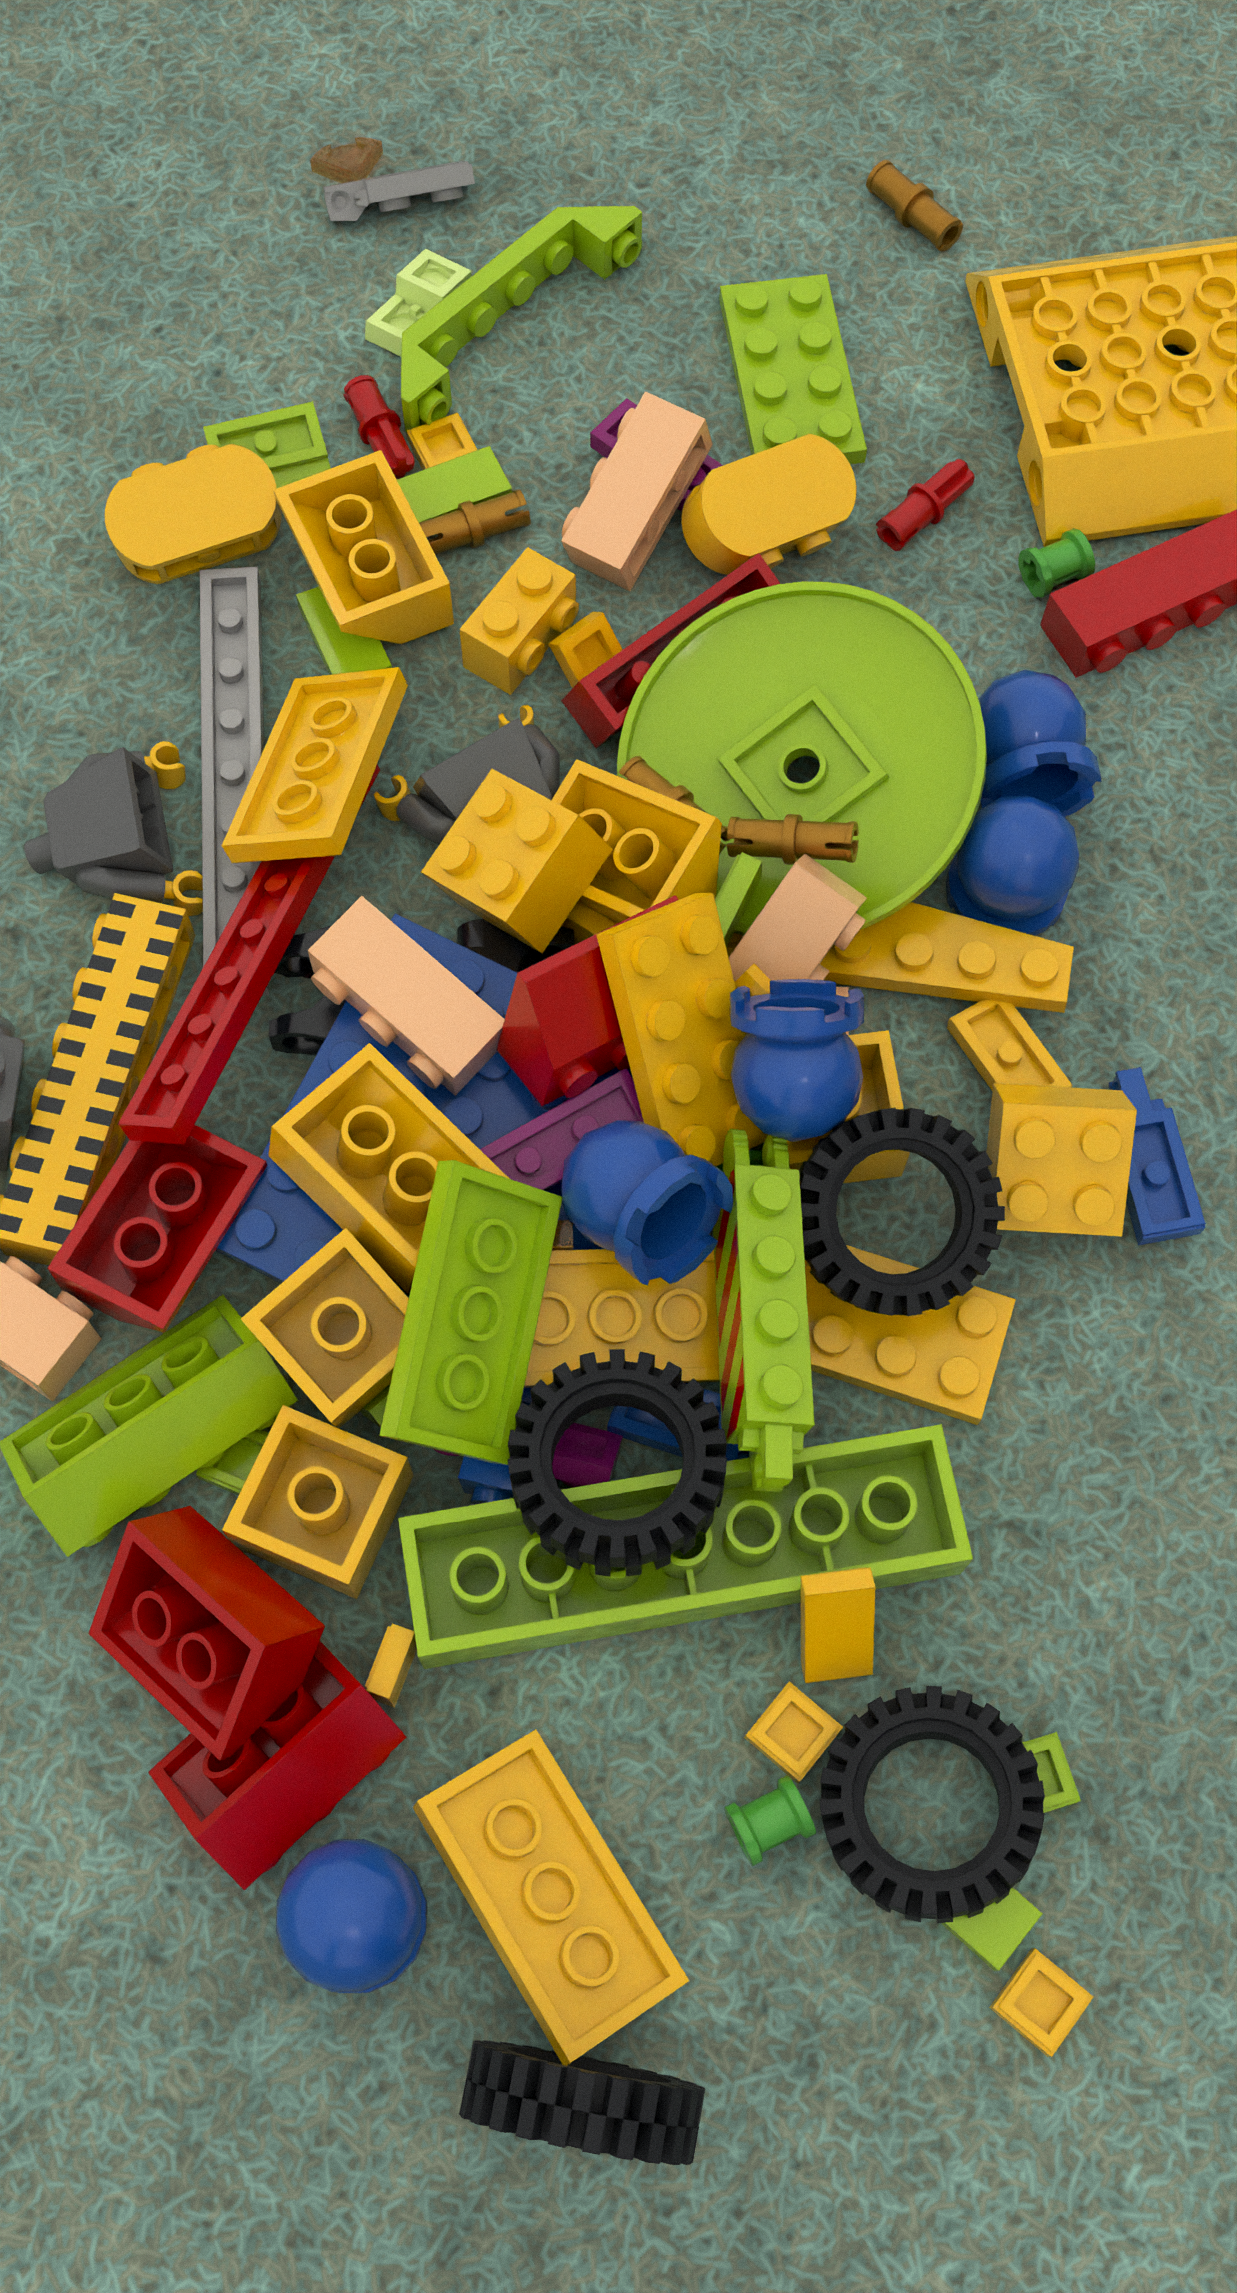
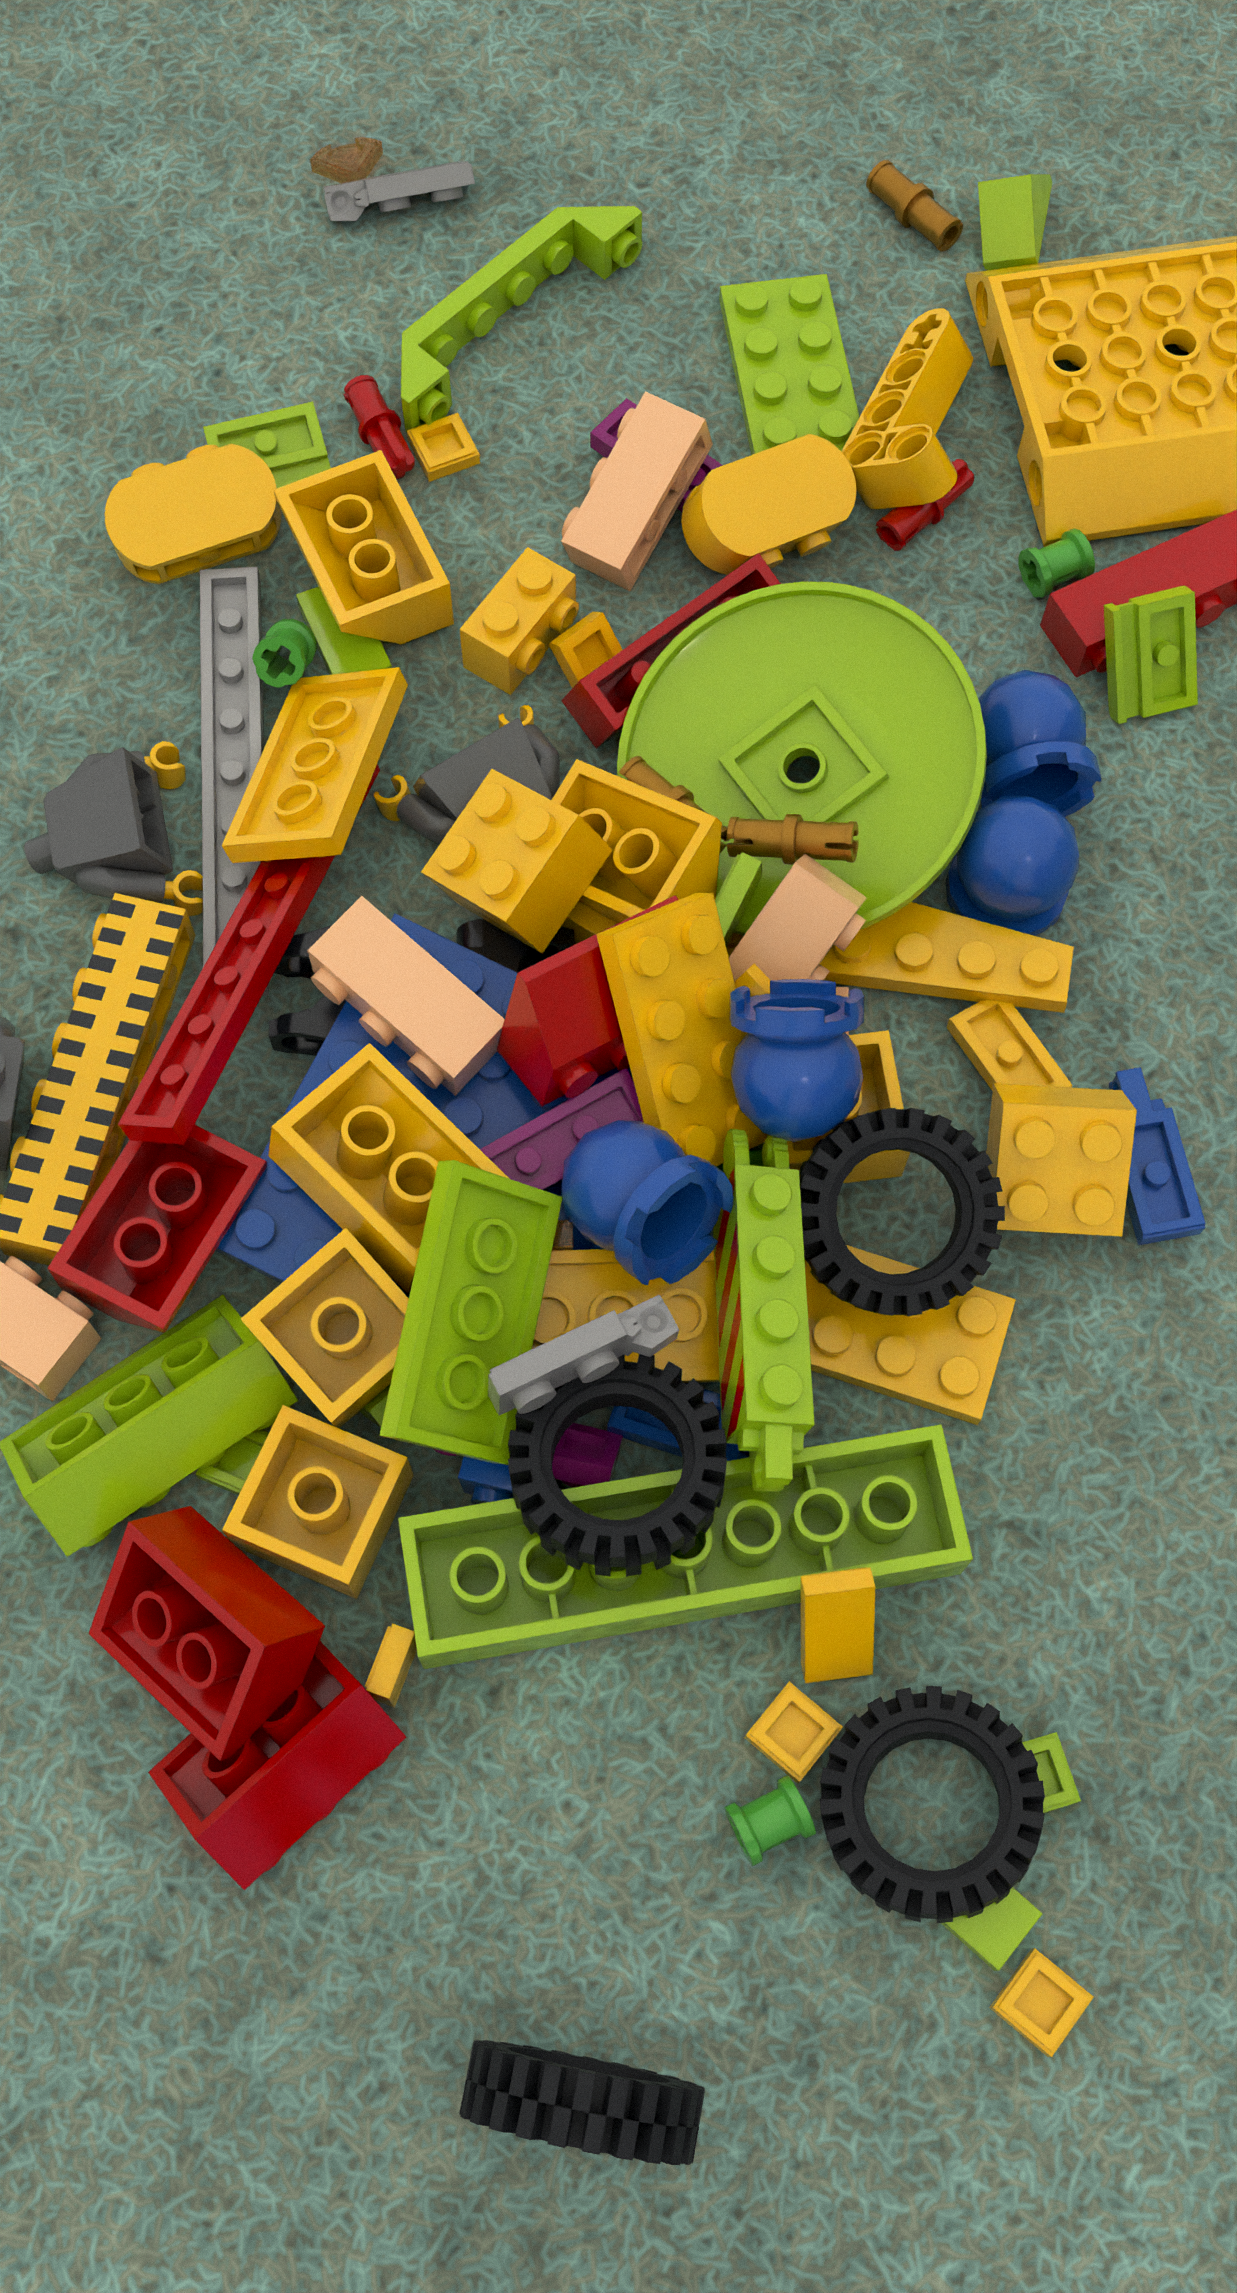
(275, 669): none -> bright green bush
(351, 1916): blue tile -> none
(418, 290): yellowish green slope -> none
(444, 486): lime tile -> none
(476, 522): pearl gold pin -> none
(550, 1896): yellow plate -> none
(583, 1353): none -> light grey hinge
(895, 438): none -> yellow beam
(1013, 219): none -> lime slope
(1151, 654): none -> lime plate

